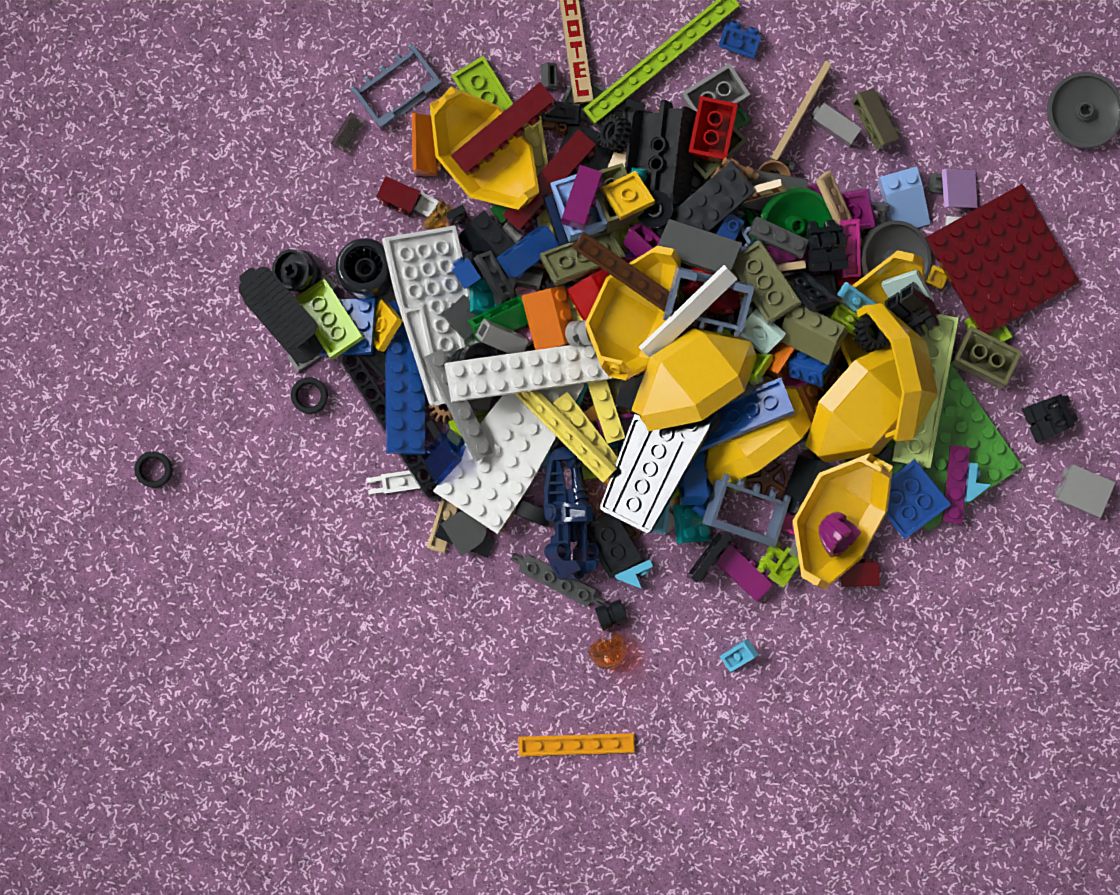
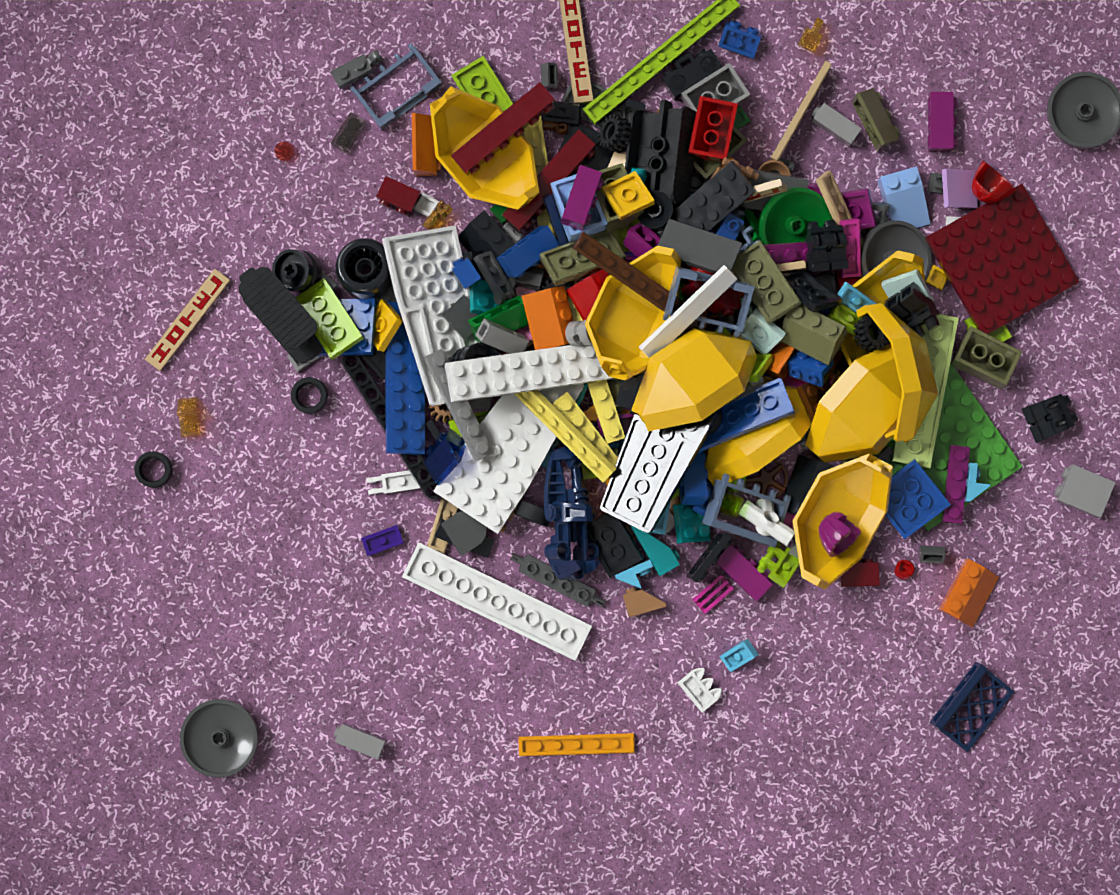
(187, 320): none -> tan tile
(188, 417): none -> clear yellow slope
(219, 738): none -> dark grey dish
(284, 151): none -> clear red tile
(356, 69): none -> dark grey plate
(359, 740): none -> light grey brick
(382, 540): none -> dark purple plate
(456, 215): black plate -> none
(497, 601): none -> white plate
(608, 653): clear orange cylinder -> none
(611, 615): black wheel -> none
(640, 602): none -> medium nougat slope
(659, 554): none -> teal slope
(686, 77): none -> black piece
(698, 690): none -> white plate
(725, 583): none -> dark pink tile
(731, 505): none -> clear neon green slope
(766, 520): none -> white piece
(778, 237): dark grey plate -> none
(811, 37): none -> clear yellow plate
(904, 569): none -> red tile
(931, 550): none -> dark grey piece
(941, 121): none -> magenta brick
(957, 700): none -> dark blue fence
(969, 592): none -> orange slope
(990, 185): none -> red hair

